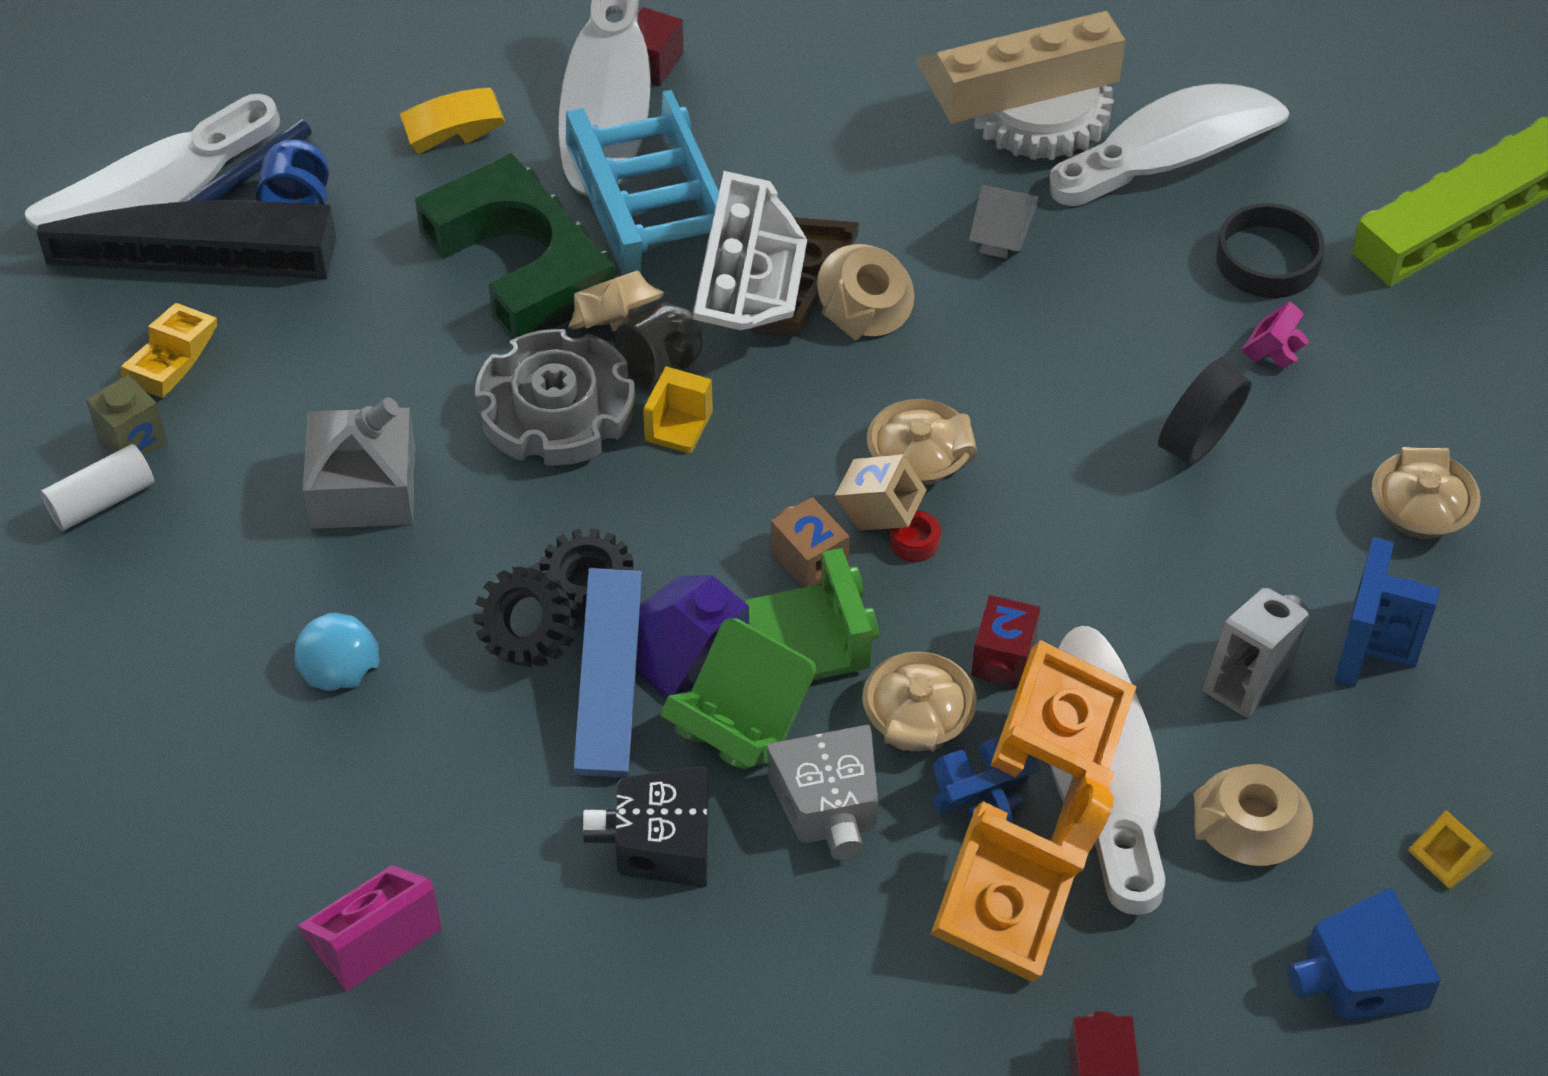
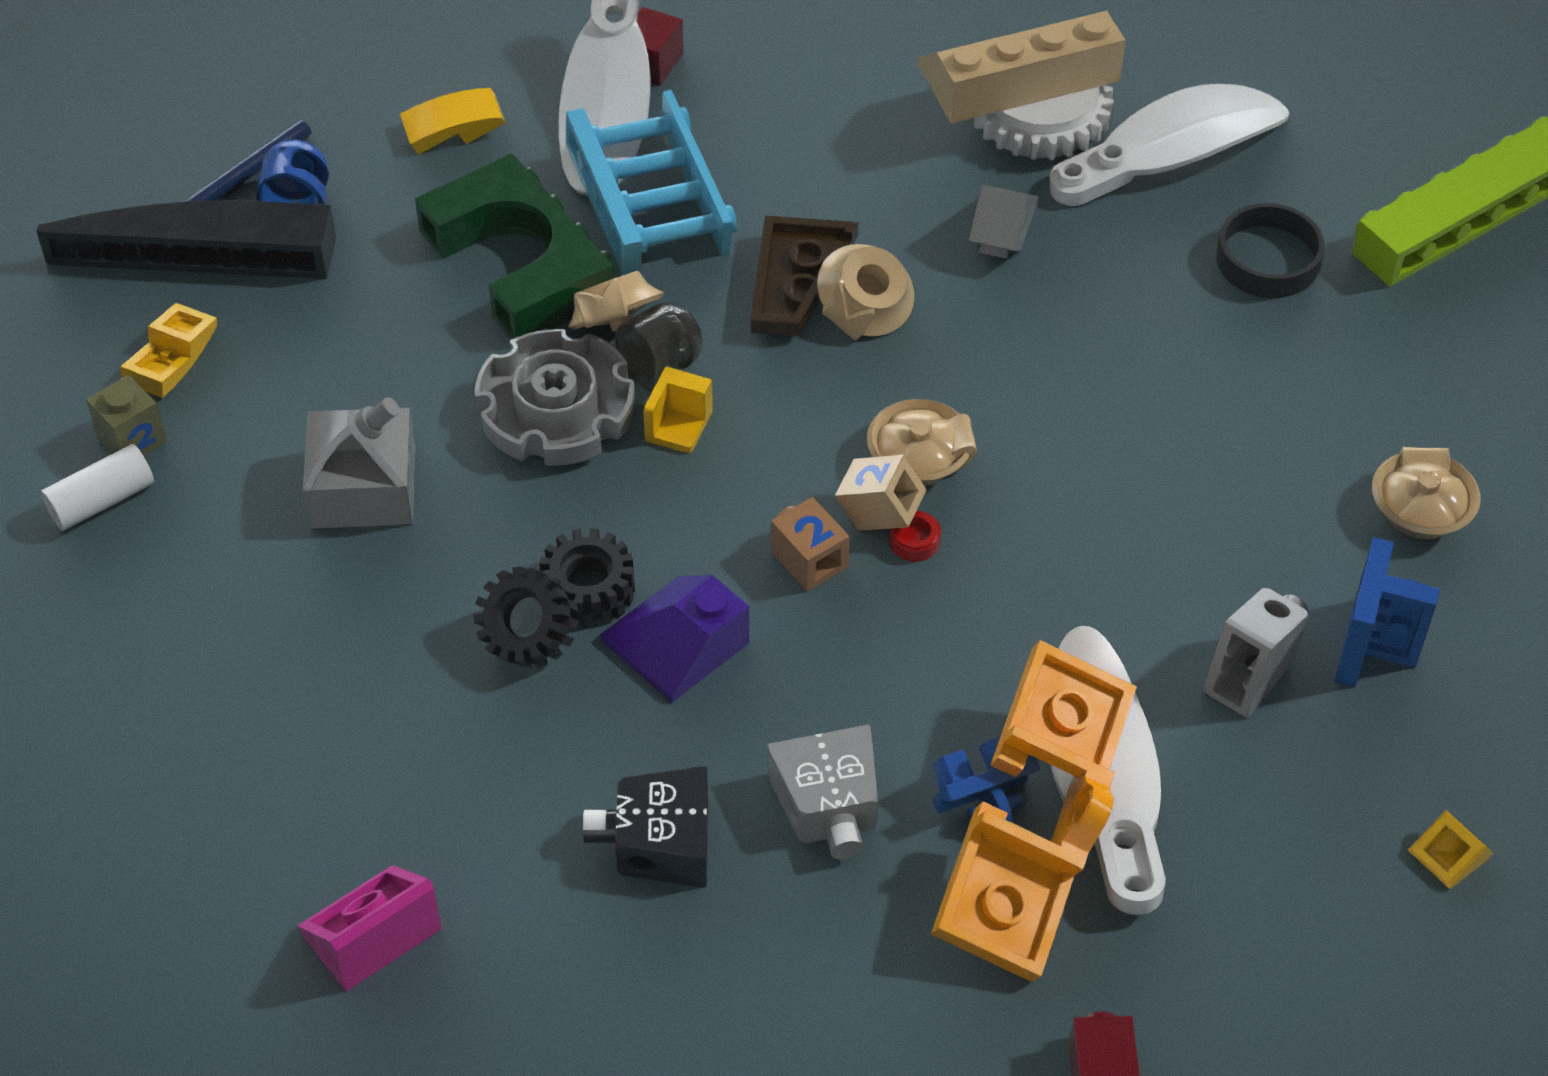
(168, 168): white plant -> none
(335, 652): medium azure hair -> none
(608, 673): medium blue tile -> none
(742, 695): bright green bracket -> none
(750, 257): white wedge -> none
(822, 619): bright green bracket -> none
(919, 700): tan piece -> none
(1005, 640): dark red brick -> none
(1205, 411): black tyre -> none
(1253, 815): tan piece -> none
(1276, 335): dark pink tile -> none
(1367, 961): blue torso -> none

